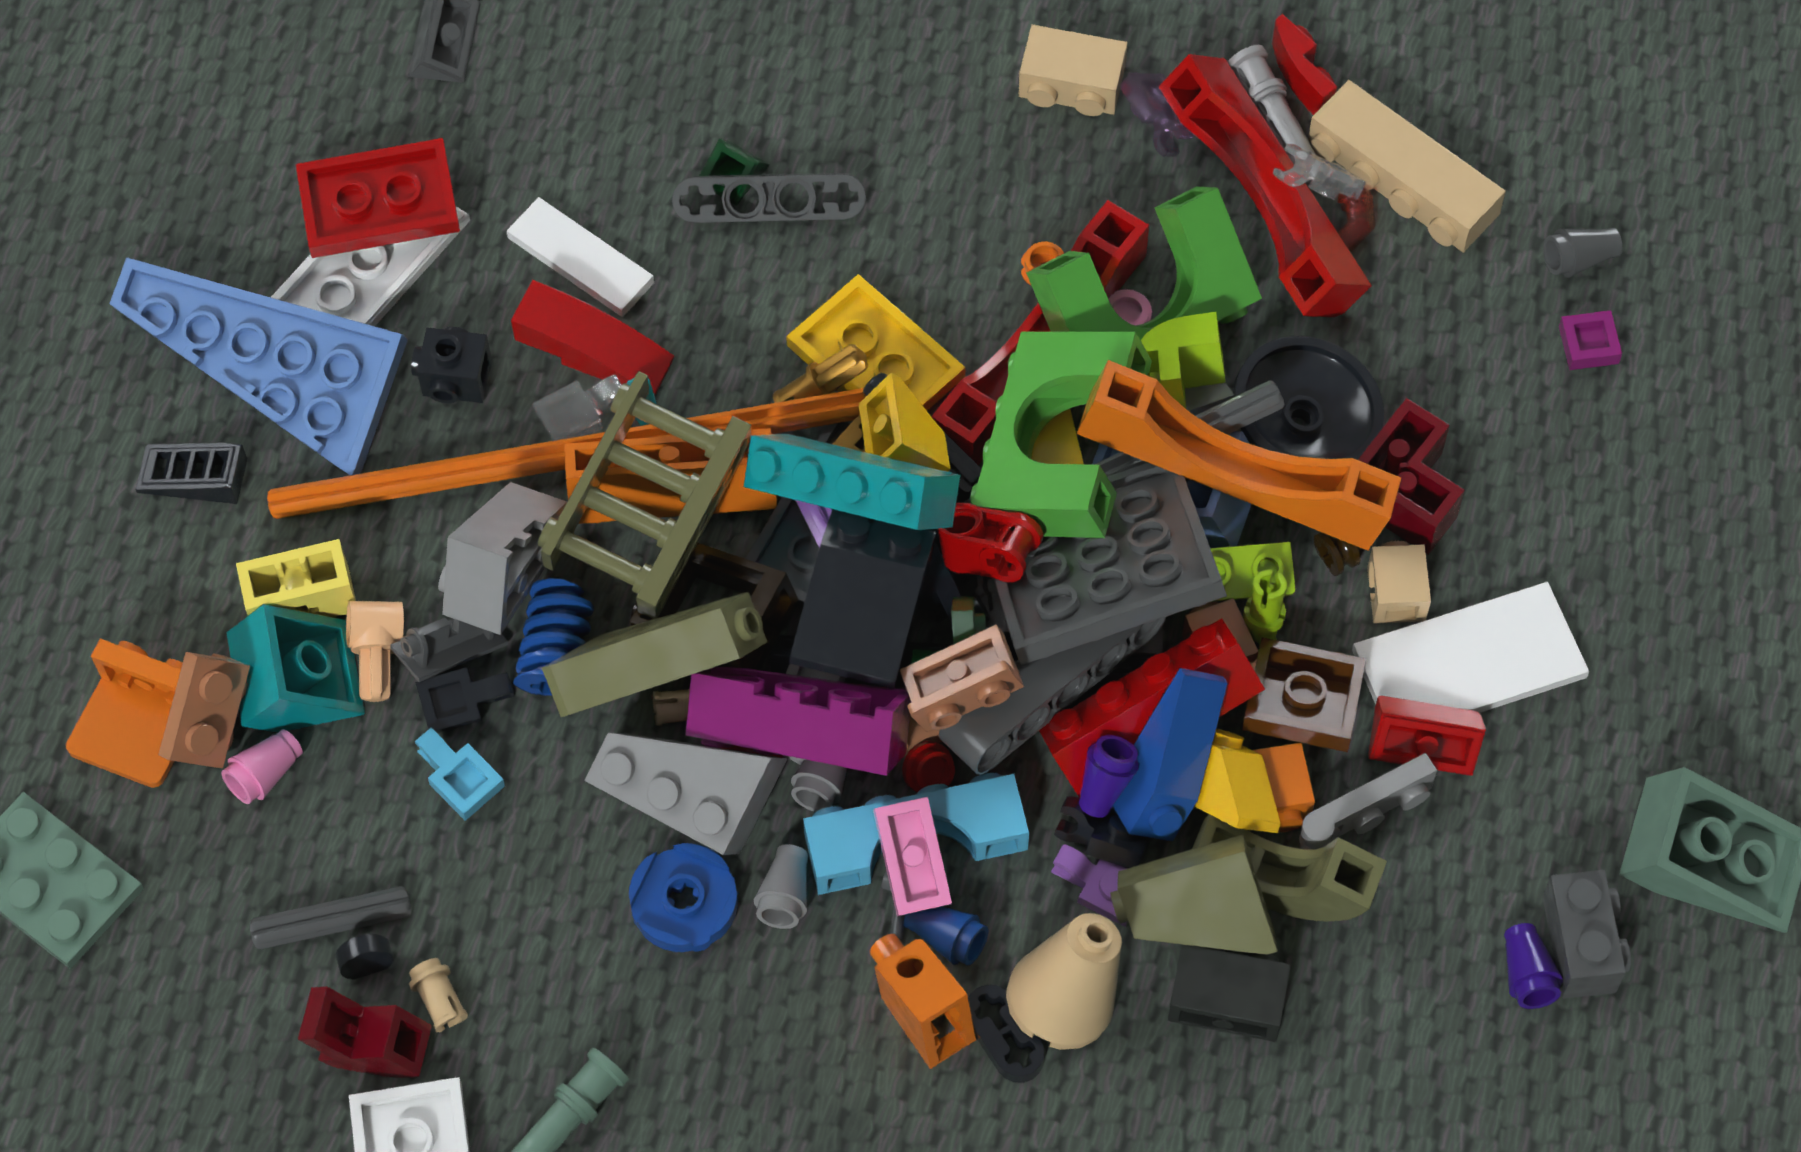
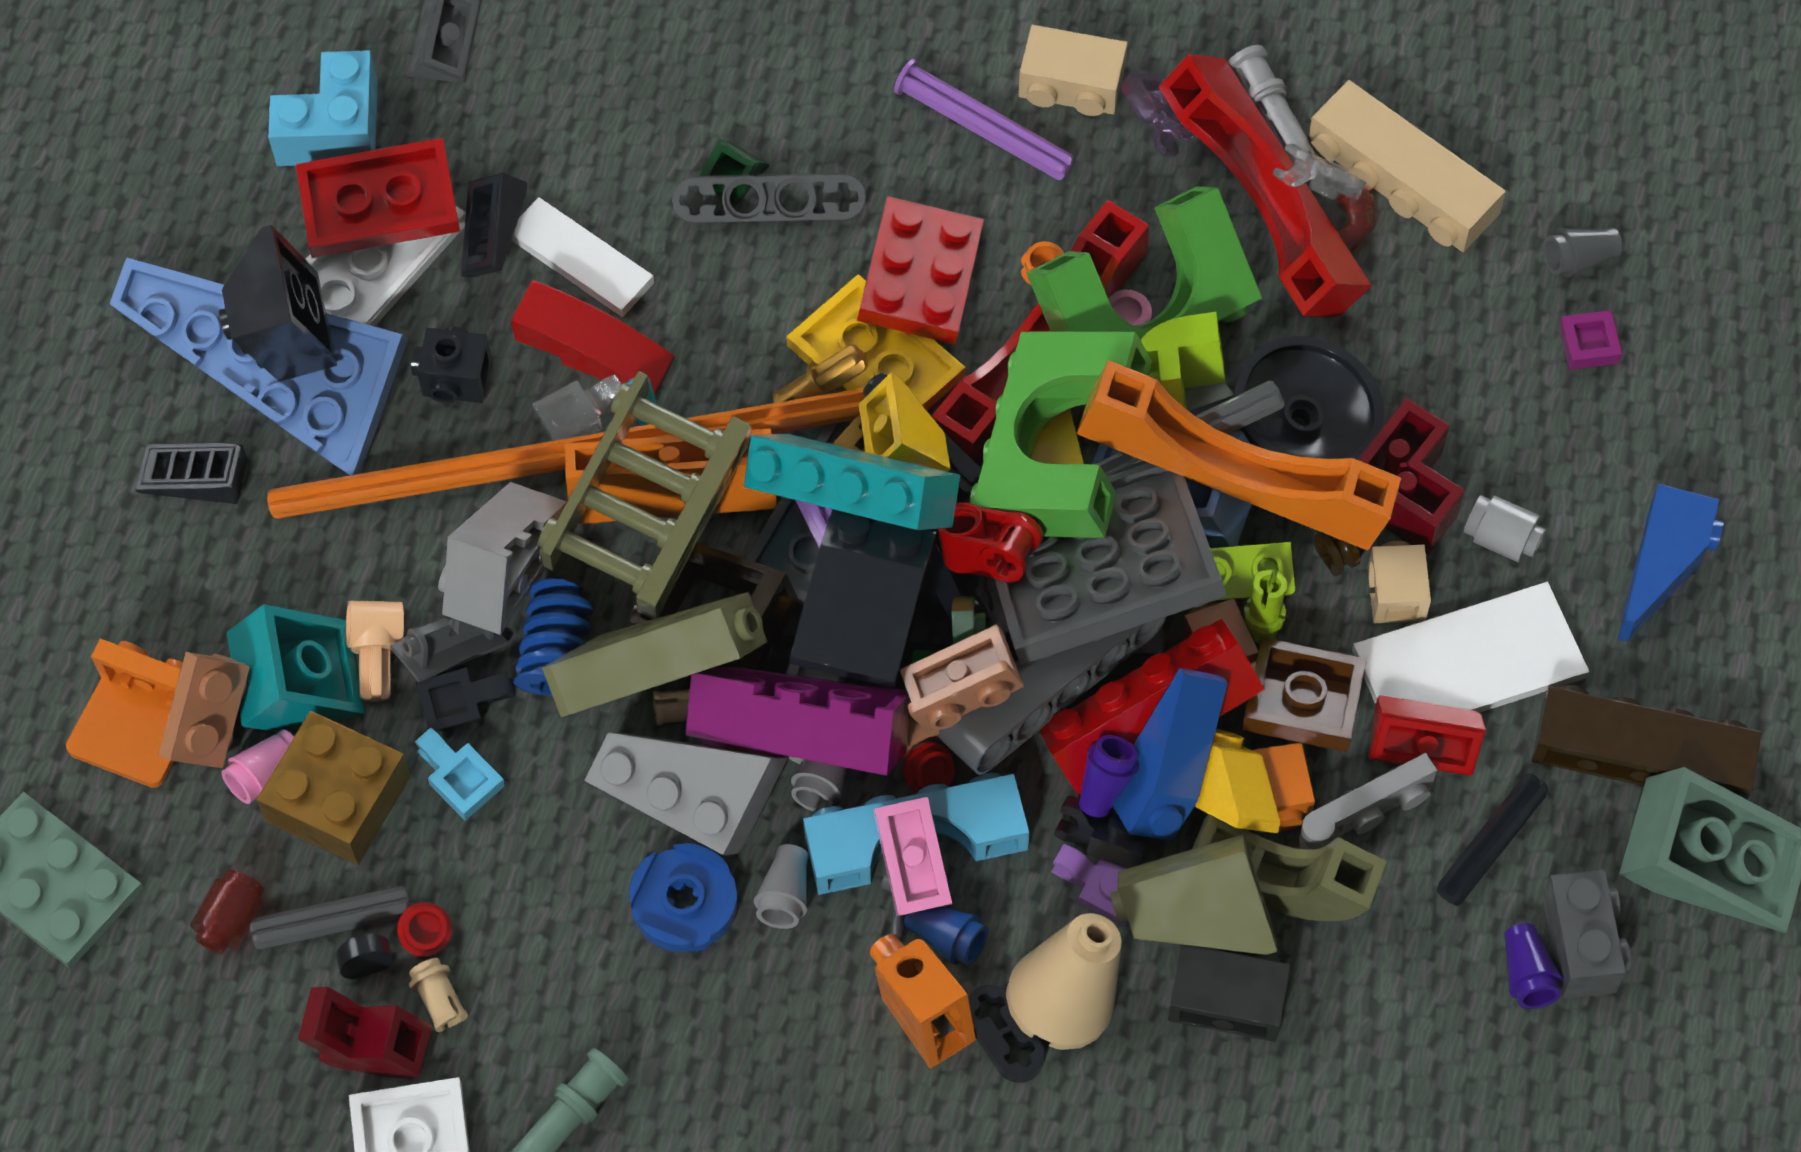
(227, 911): none -> clear red brick
(277, 309): none -> black slope
(300, 579): light yellow brick -> none
(331, 122): none -> medium azure brick
(334, 787): none -> pearl gold brick
(424, 929): none -> red plate
(490, 222): none -> black slope
(920, 270): none -> plate
(983, 120): none -> medium lavender axle
(1295, 56): red slope -> none
(1492, 839): none -> black axle
(1504, 528): none -> light grey brick
(1635, 742): none -> dark brown brick
(1672, 547): none -> blue slope

